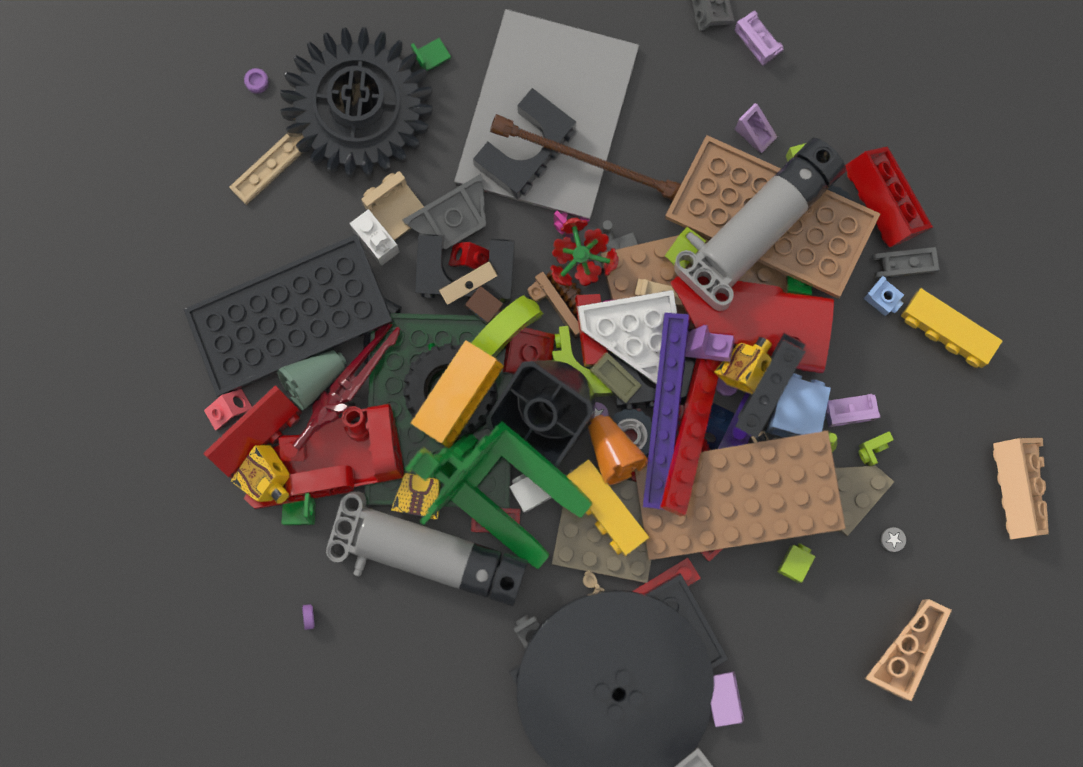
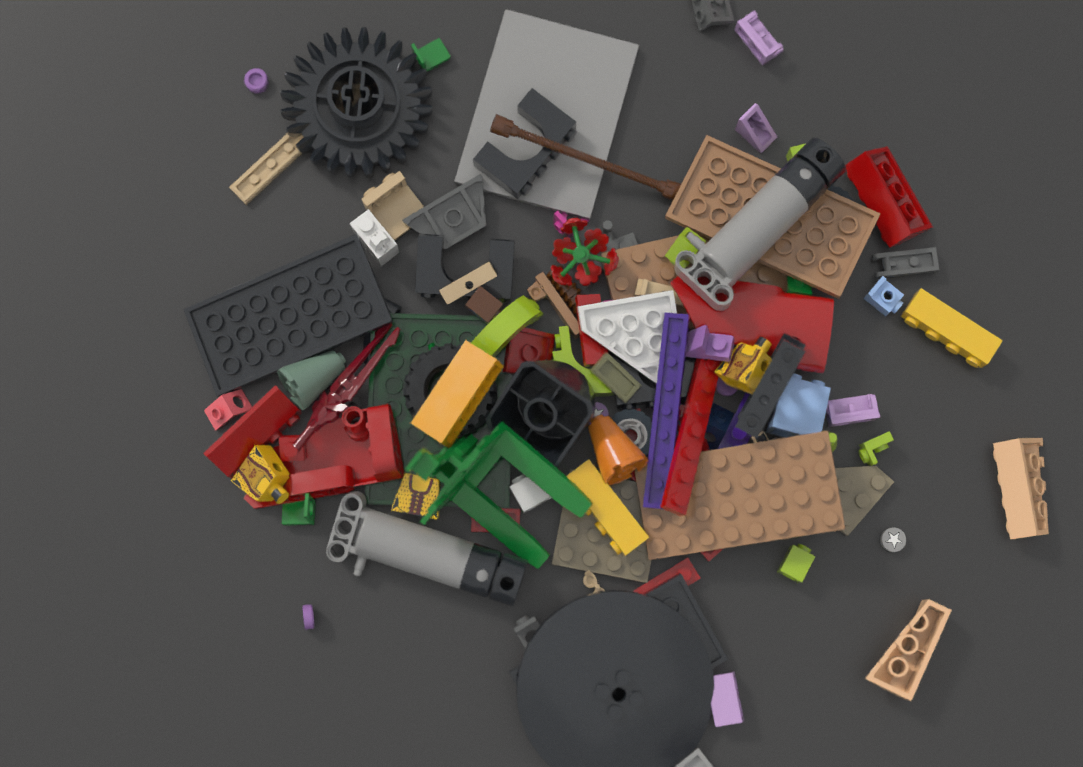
(472, 255): red bracket -> none

